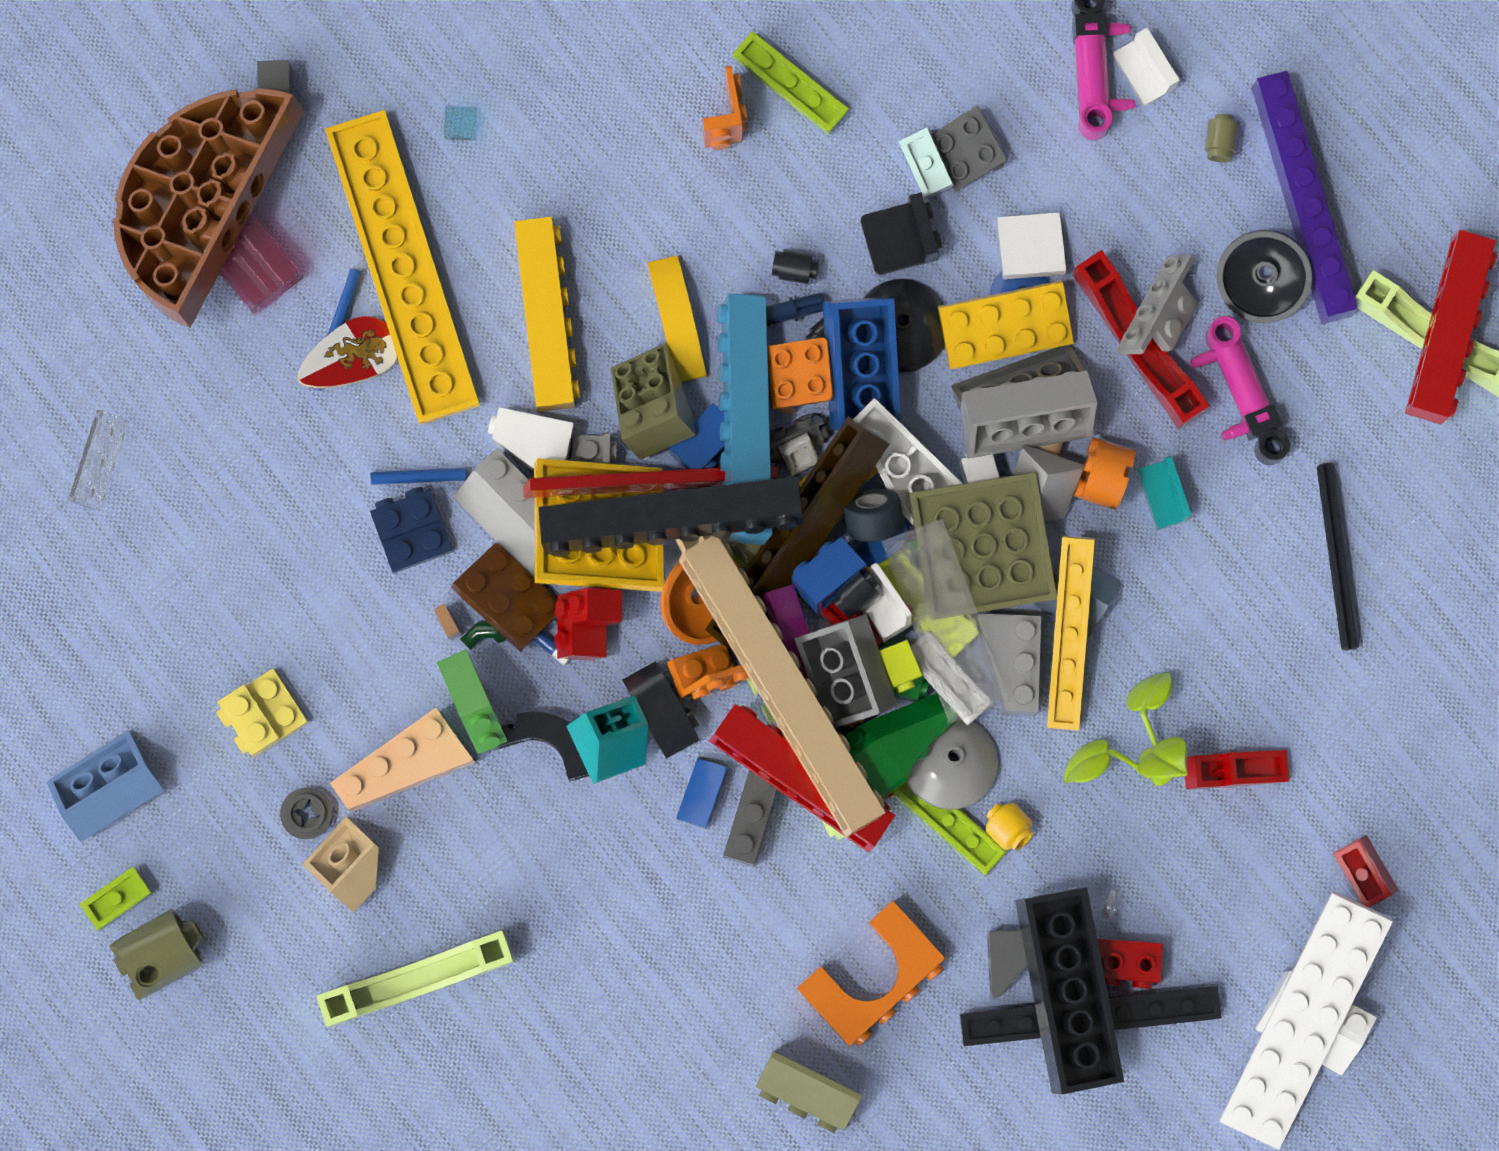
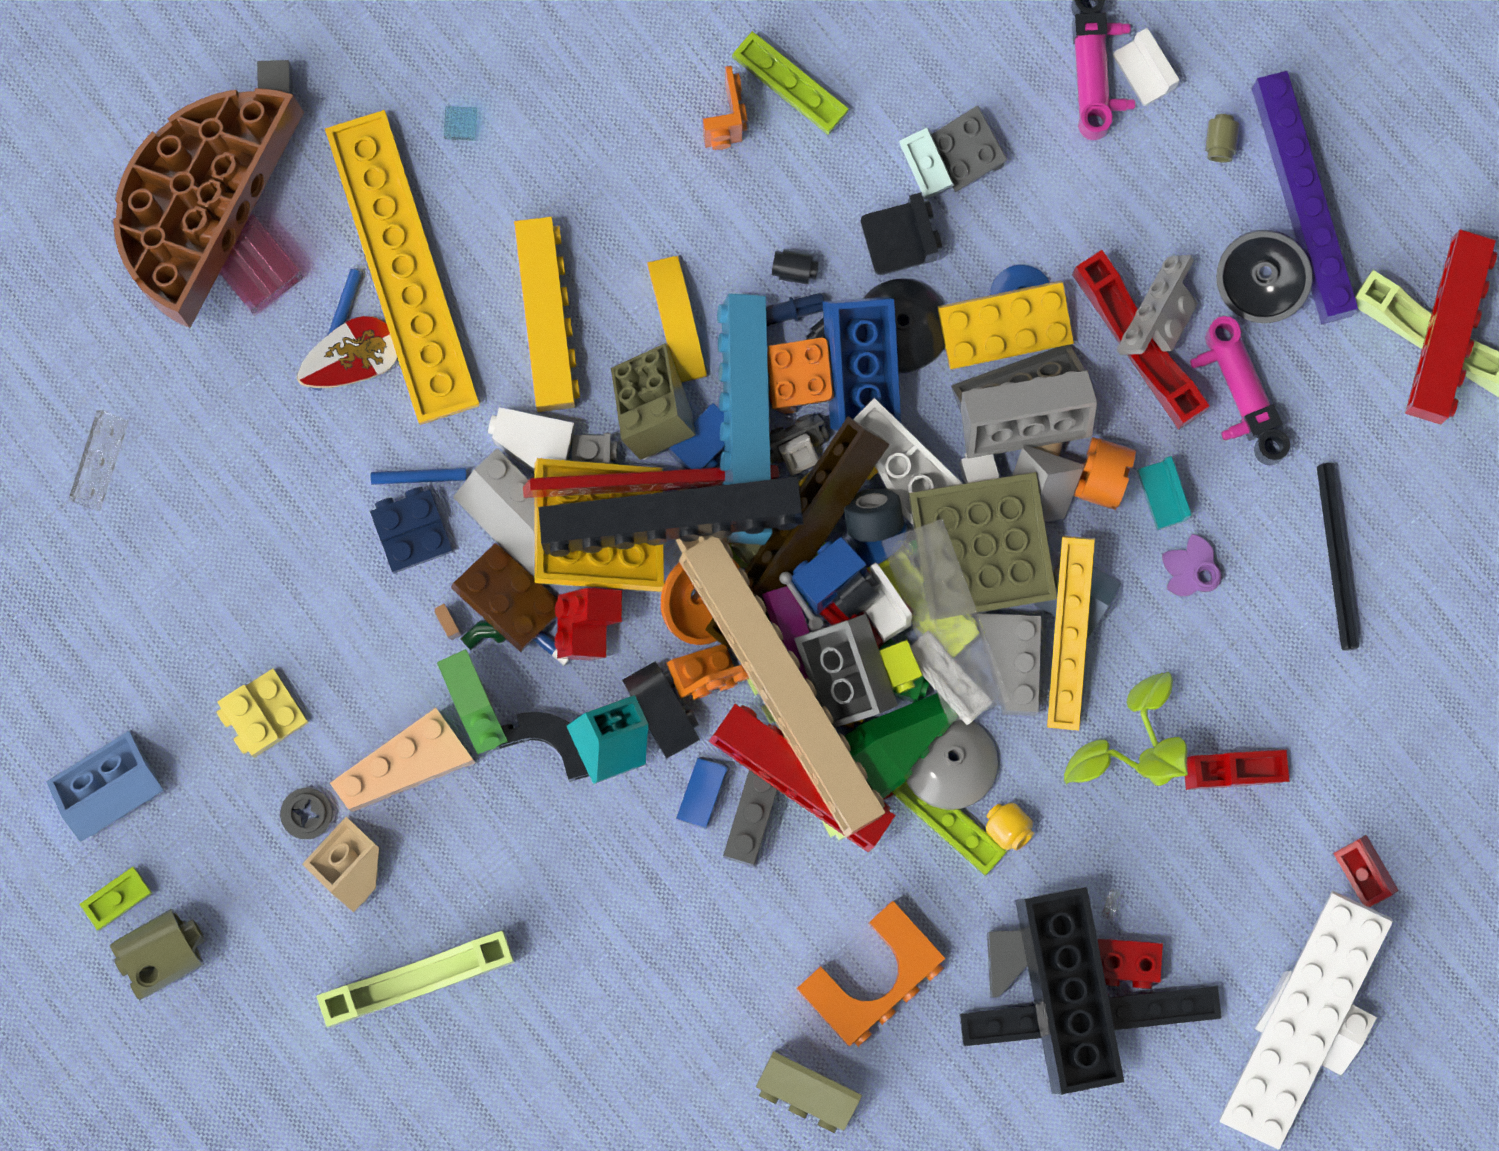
(814, 622): none -> light grey hinge
(1031, 246): white tile -> none
(1187, 566): none -> medium lavender plate

